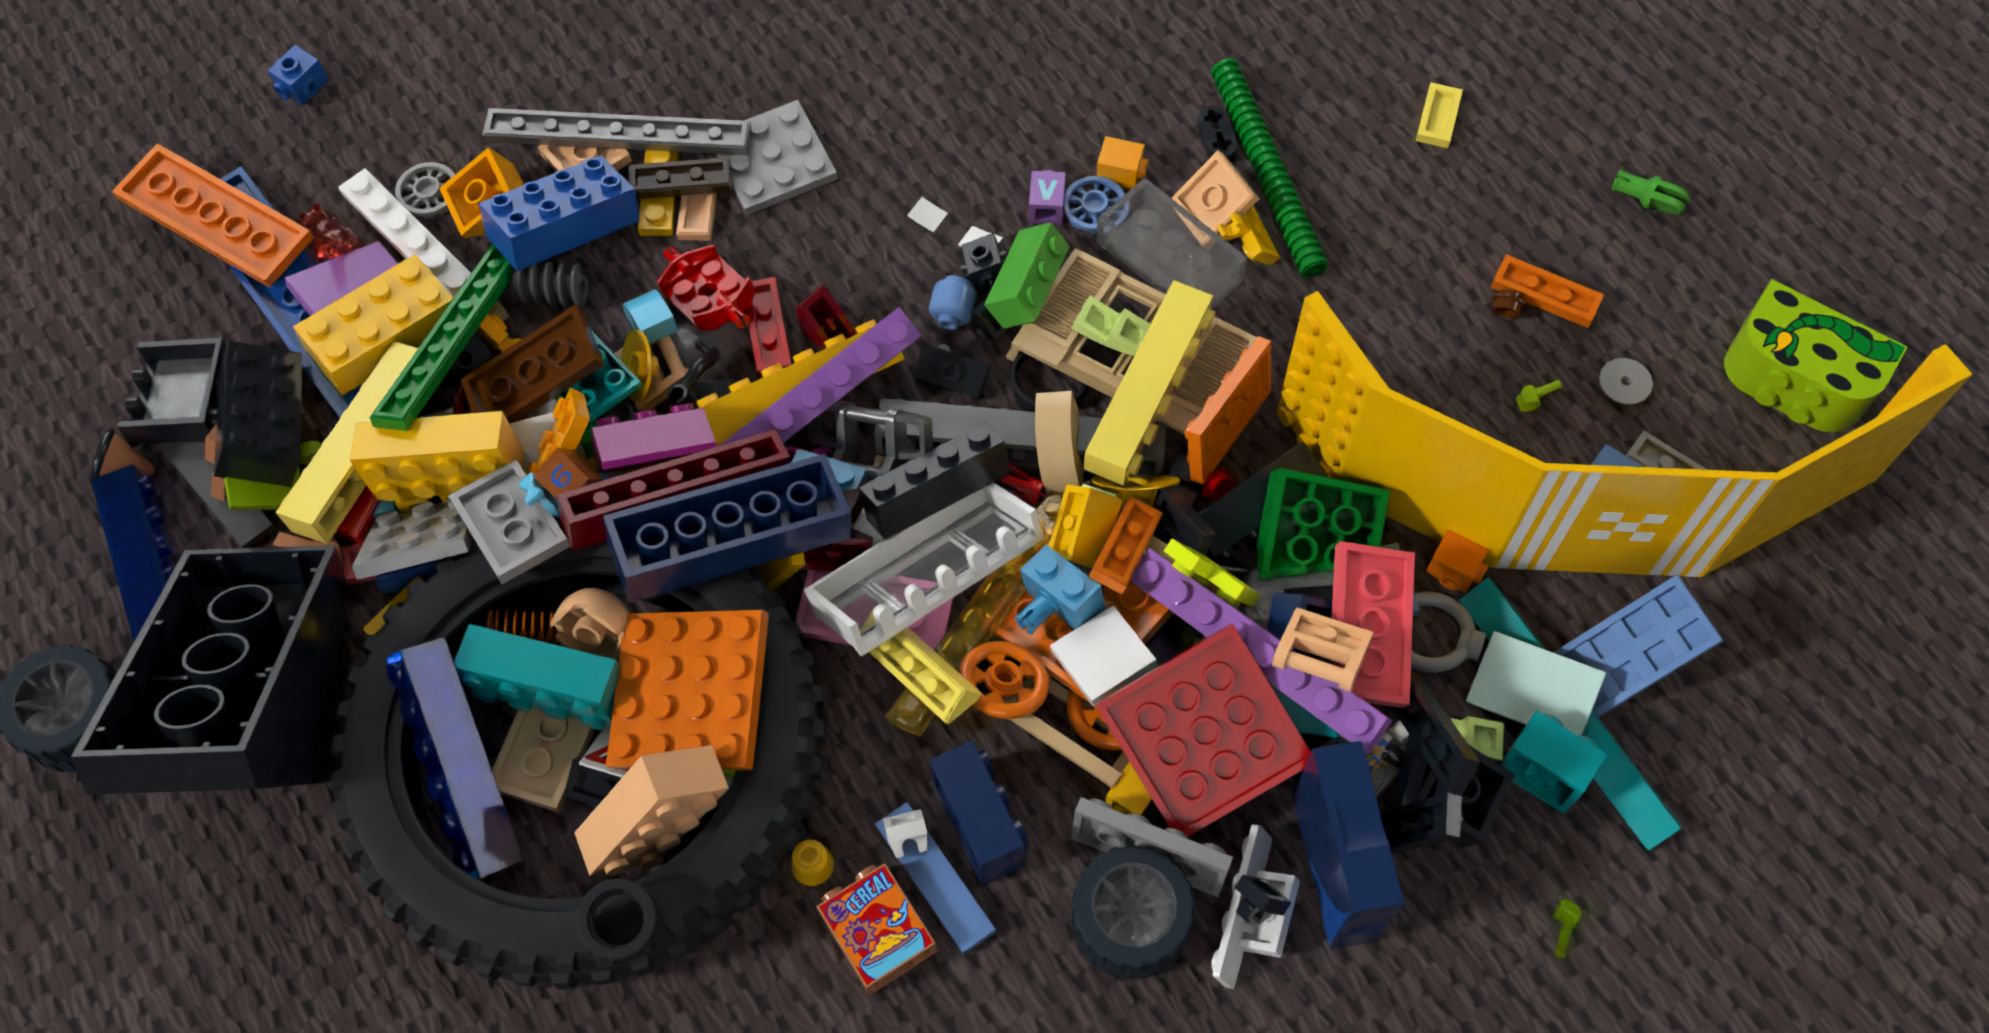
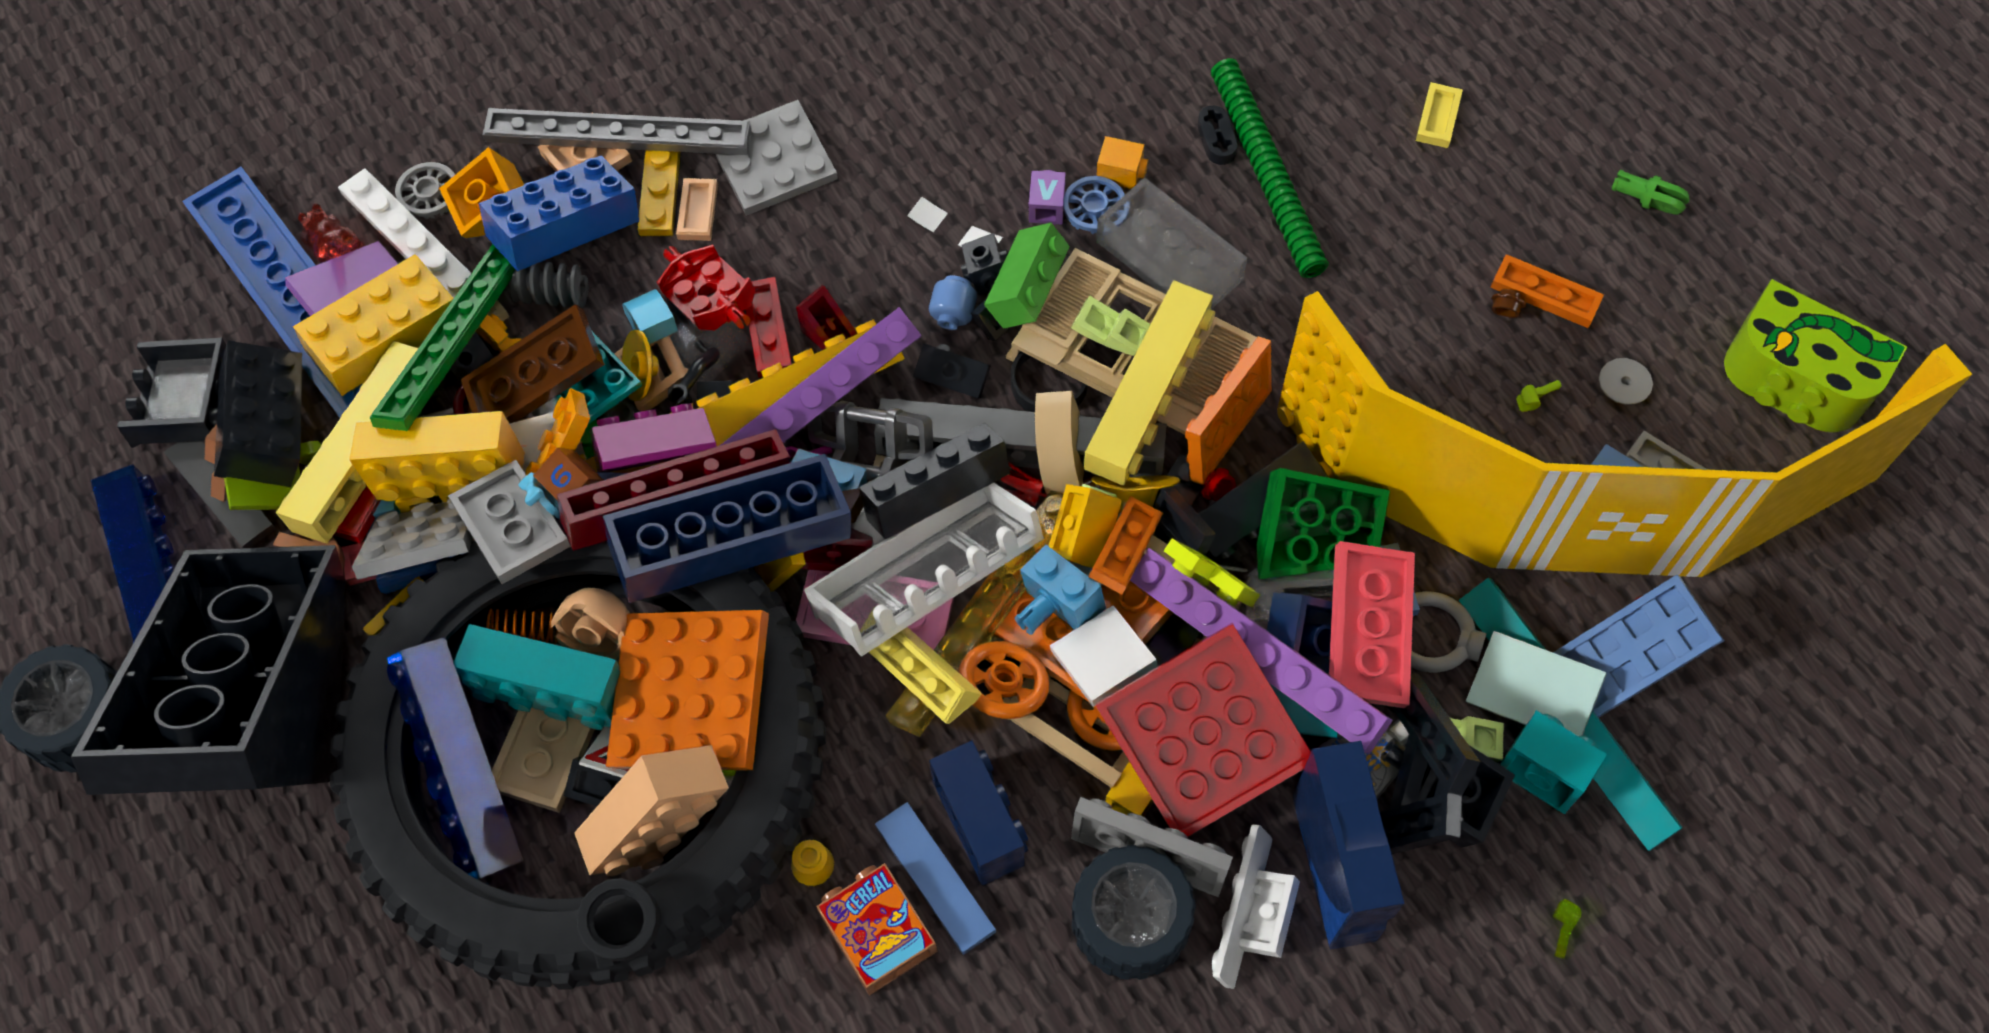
(115, 454): nougat hat -> none
(213, 215): orange plate -> none
(297, 75): blue brick -> none
(681, 177): dark brown tile -> none
(905, 827): white tile -> none
(1216, 193): light nougat tile -> none
(1256, 240): yellow plate -> none
(1259, 899): black tile -> none
(1325, 639): light nougat plate -> none
(1458, 562): orange brick -> none

